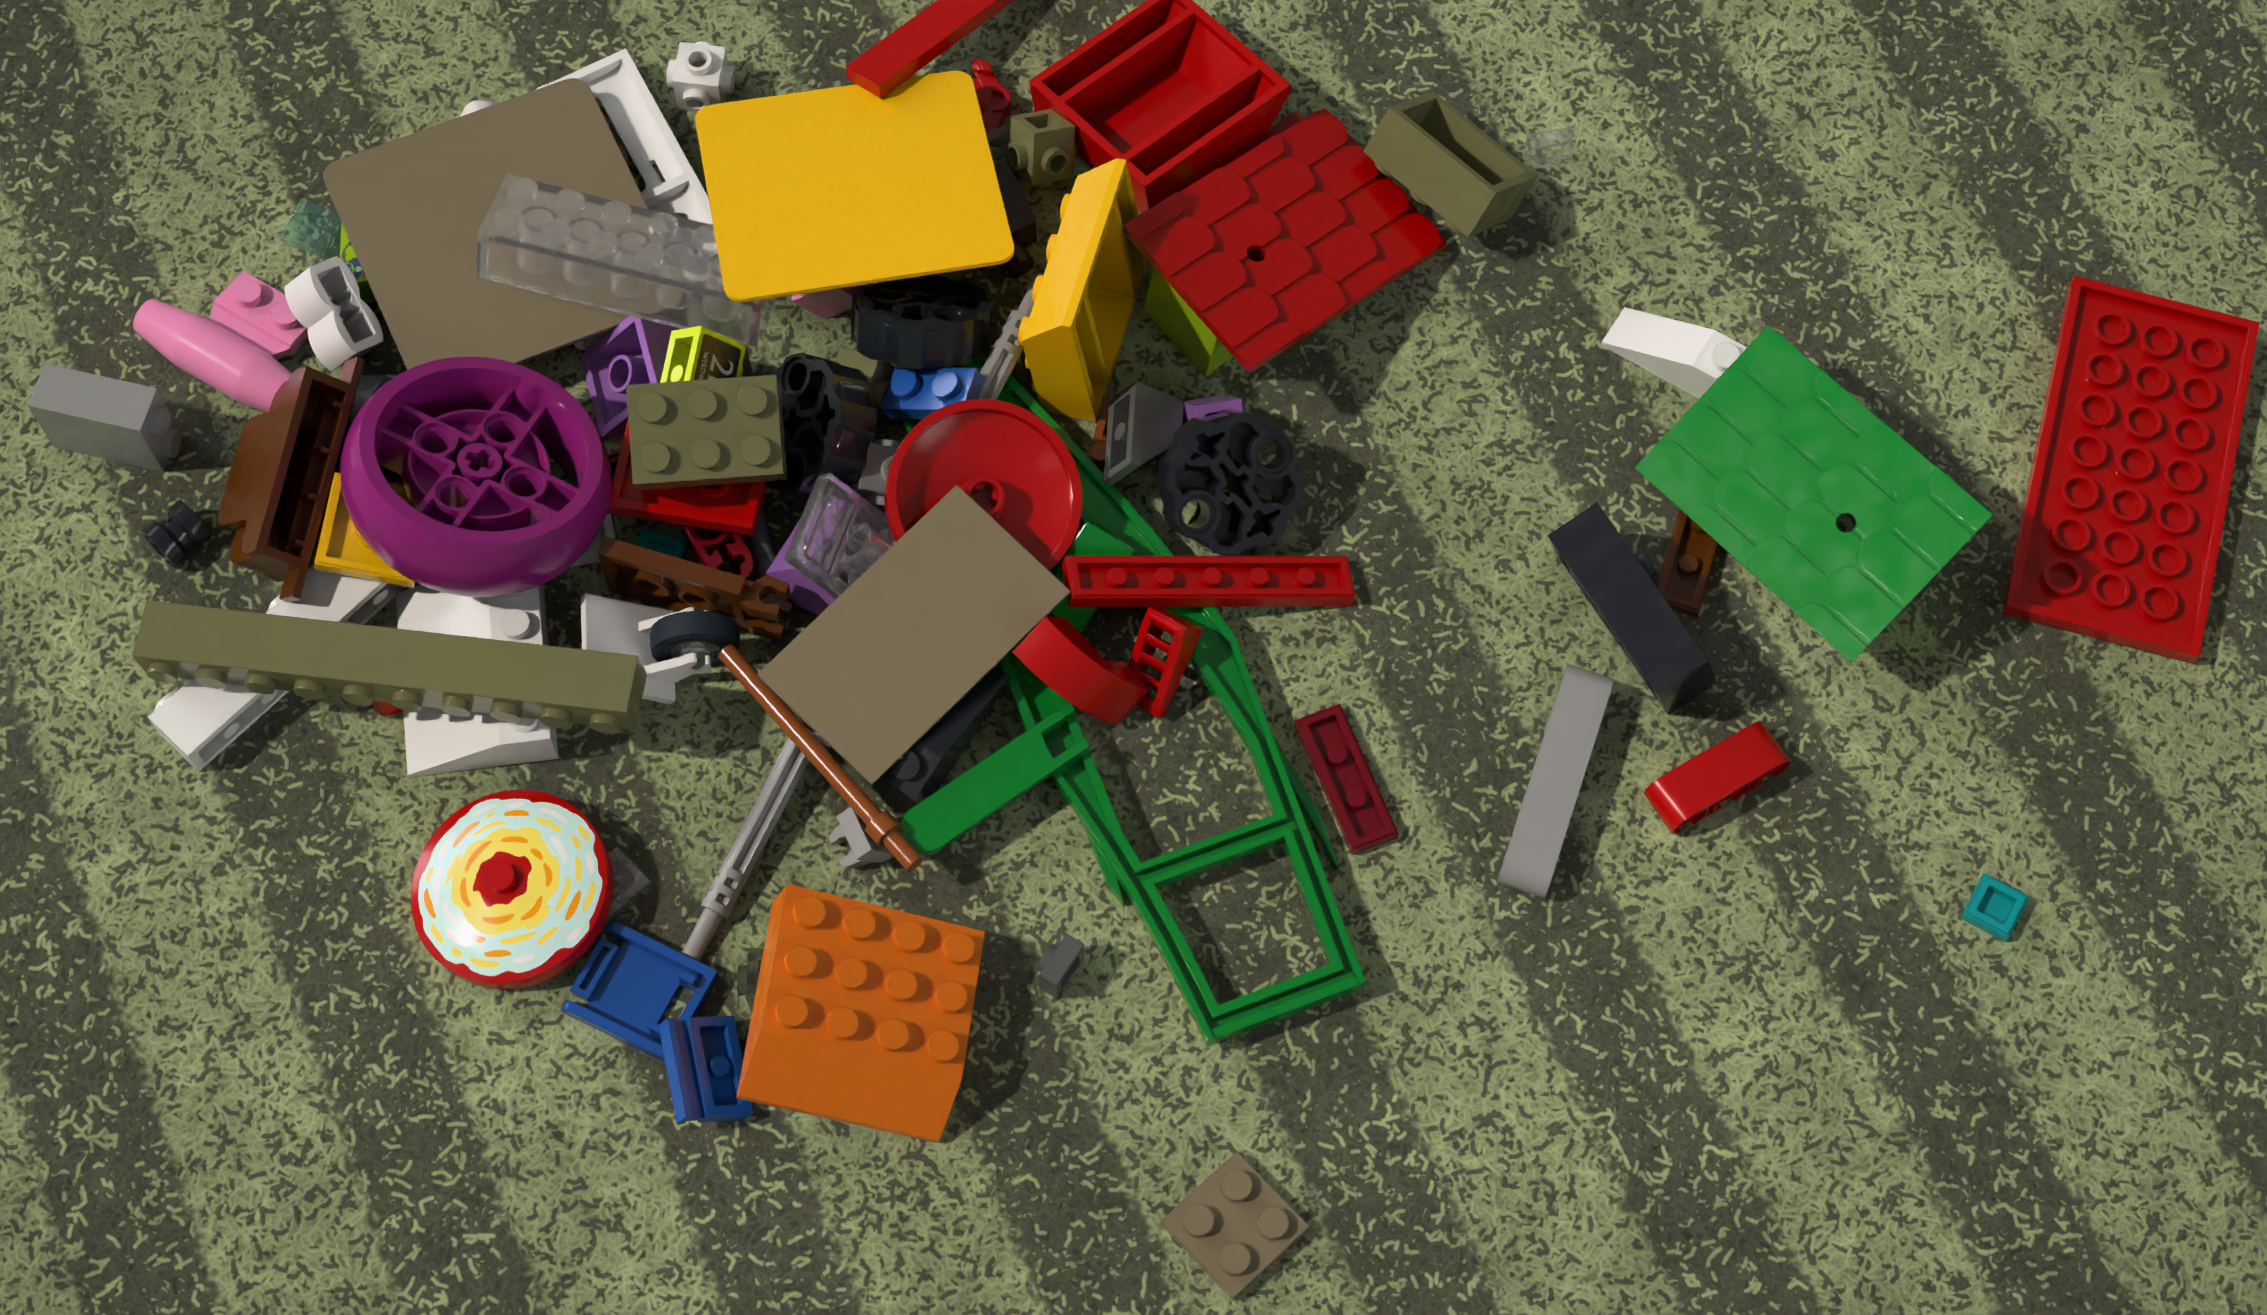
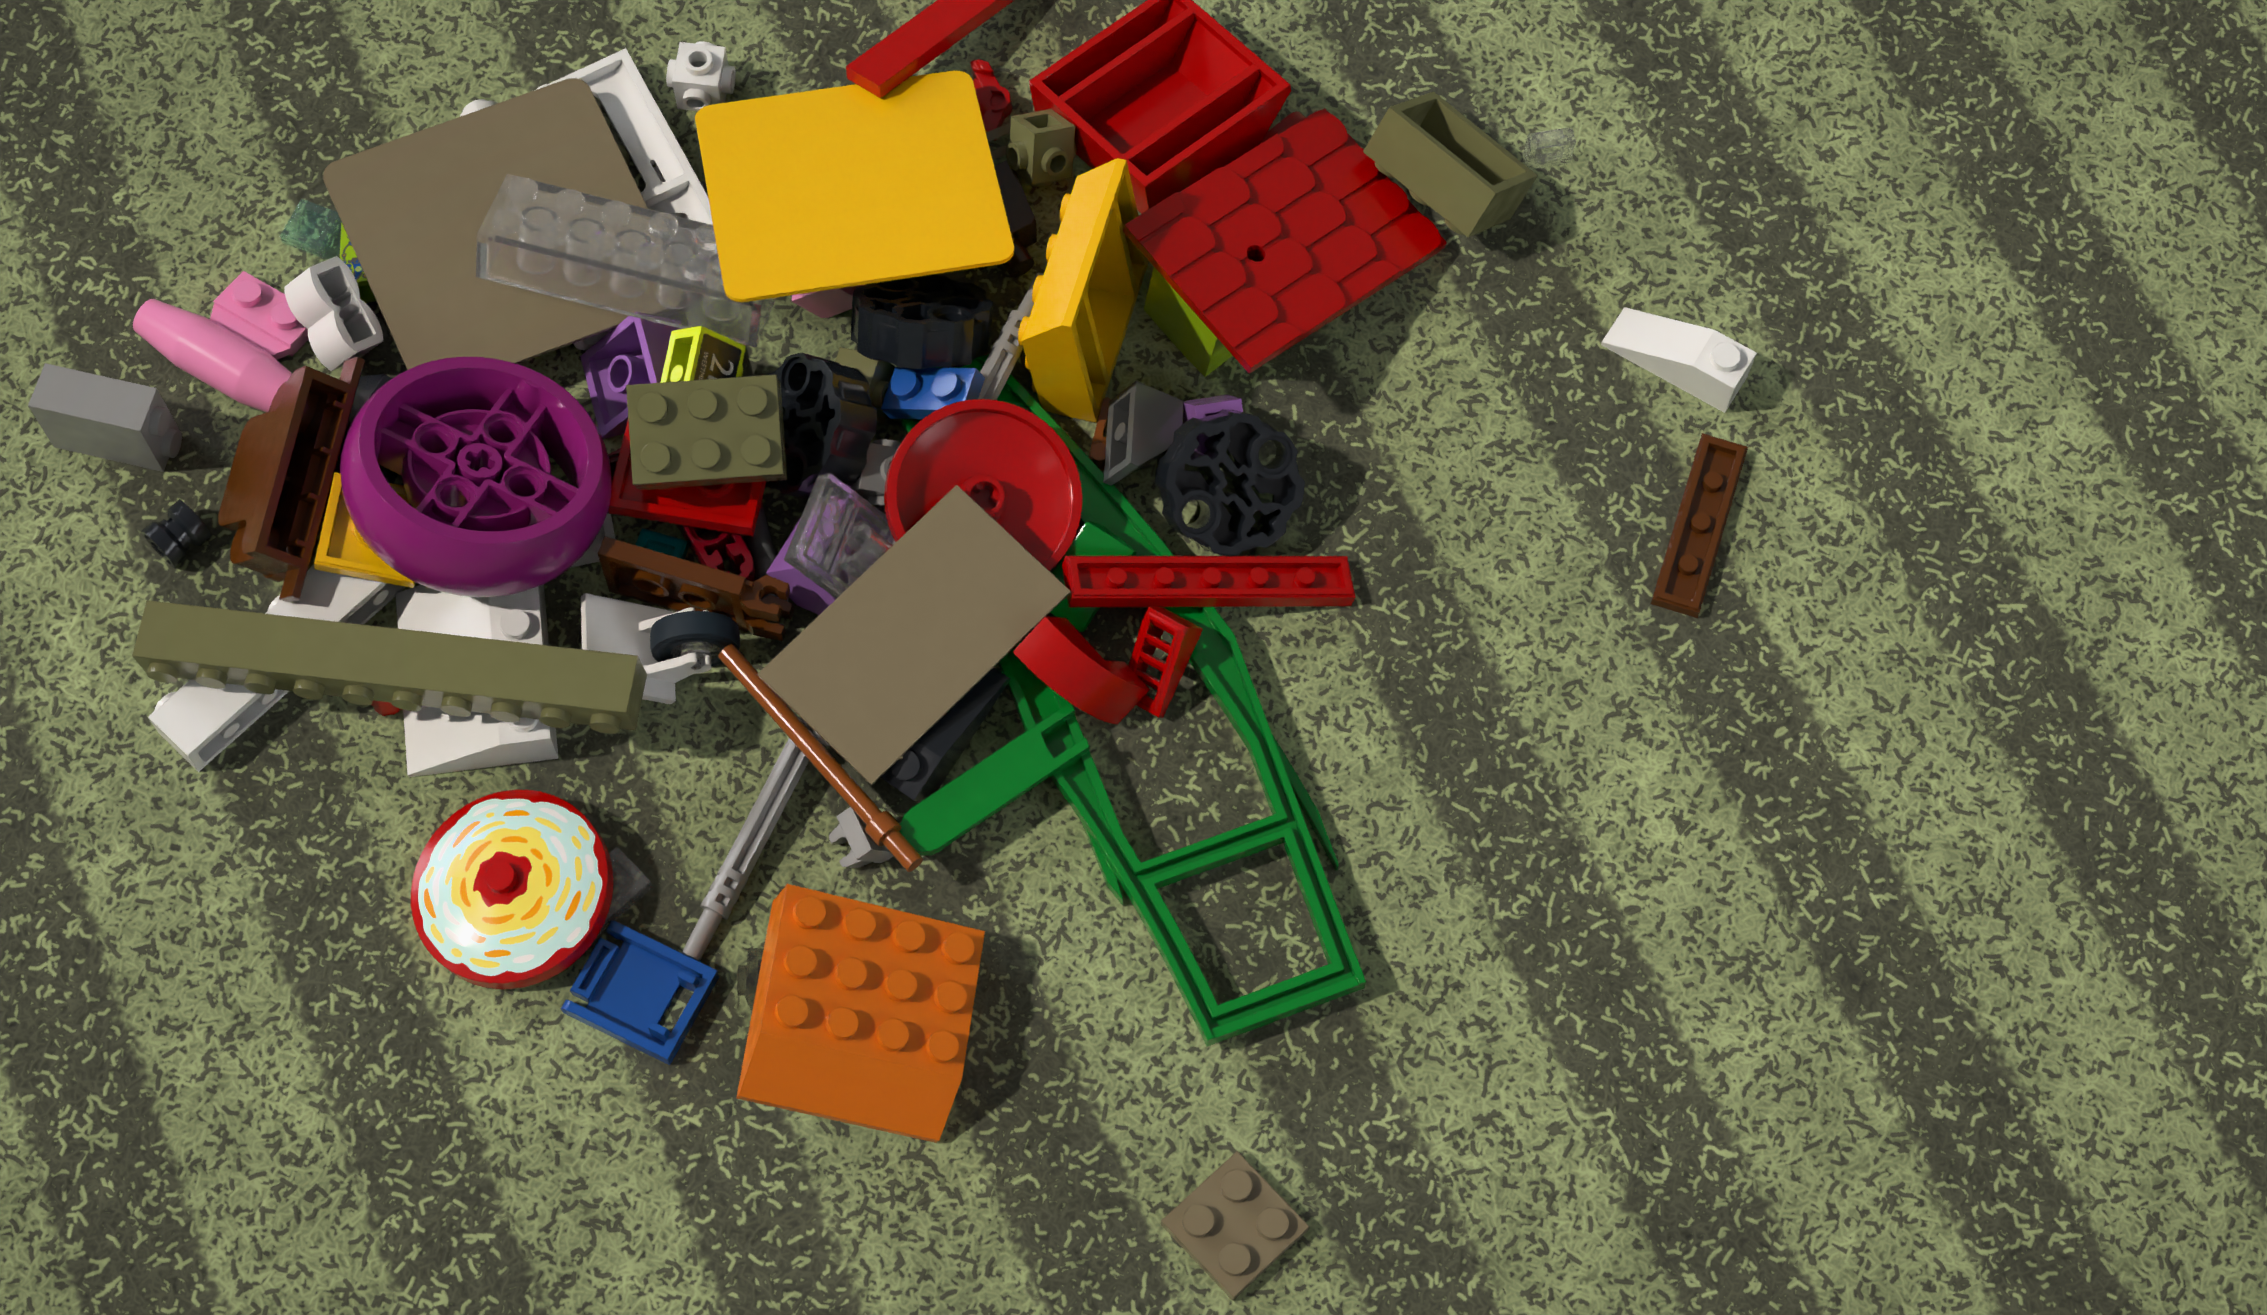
(704, 1068): blue plate -> none
(1059, 965): dark grey plate -> none
(1346, 779): dark red tile -> none
(1555, 781): light grey beam -> none
(1633, 607): black brick -> none
(1716, 775): red beam -> none
(1775, 464): green piece -> none
(1994, 907): teal tile -> none
(2132, 470): red plate -> none

